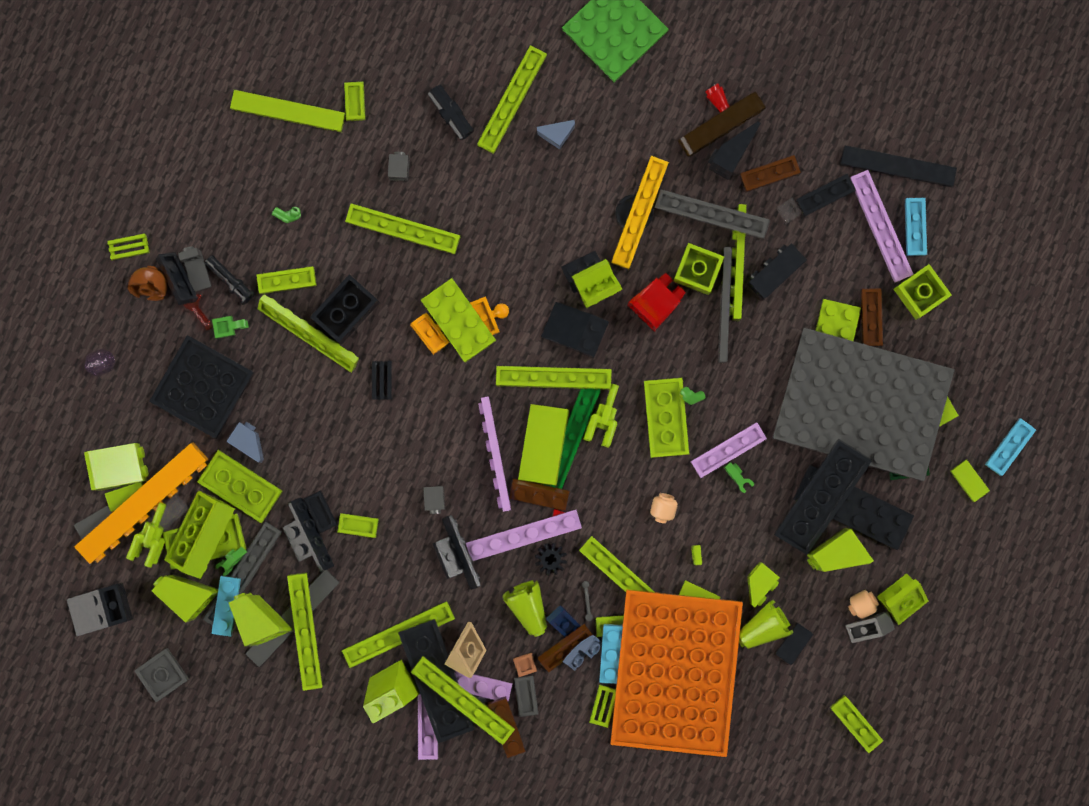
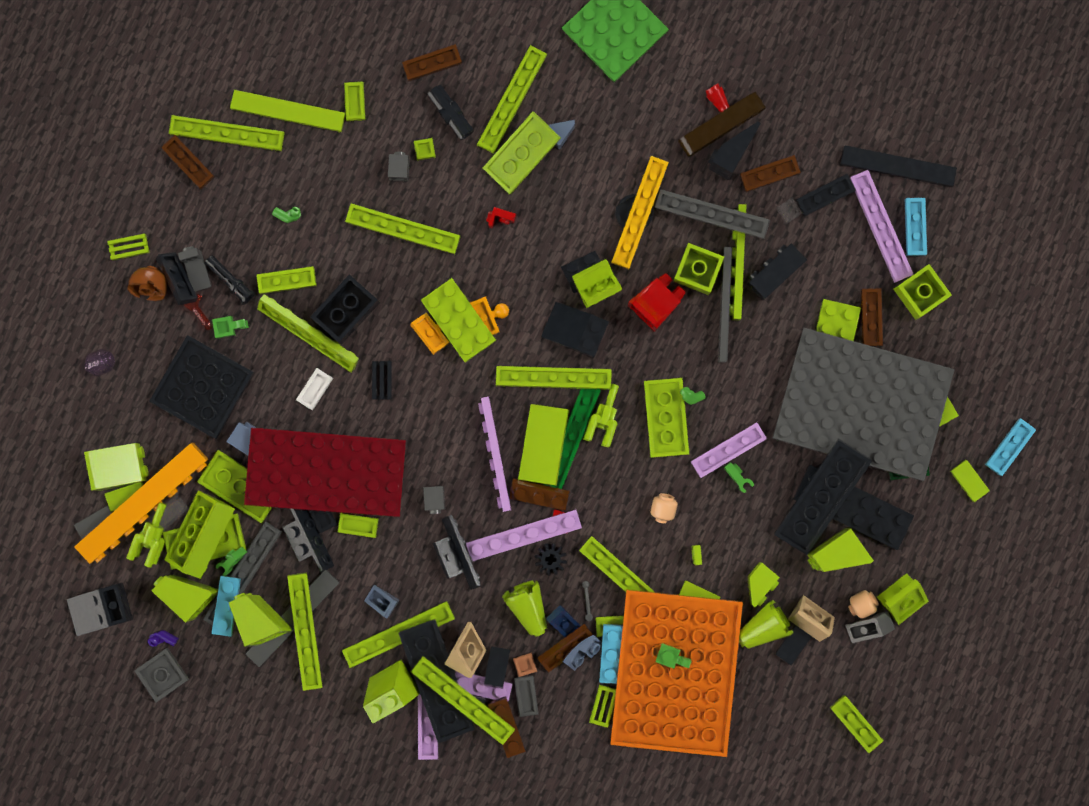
(160, 637): none -> dark purple arm
(187, 162): none -> reddish brown plate
(226, 133): none -> lime tile
(314, 389): none -> white tile
(325, 472): none -> dark red plate
(381, 601): none -> sand blue slope
(424, 149): none -> lime tile
(432, 62): none -> reddish brown plate
(496, 667): none -> black tile
(504, 217): none -> red bracket
(521, 152): none -> lime tile
(670, 656): none -> bright green plate
(812, 619): none -> tan slope

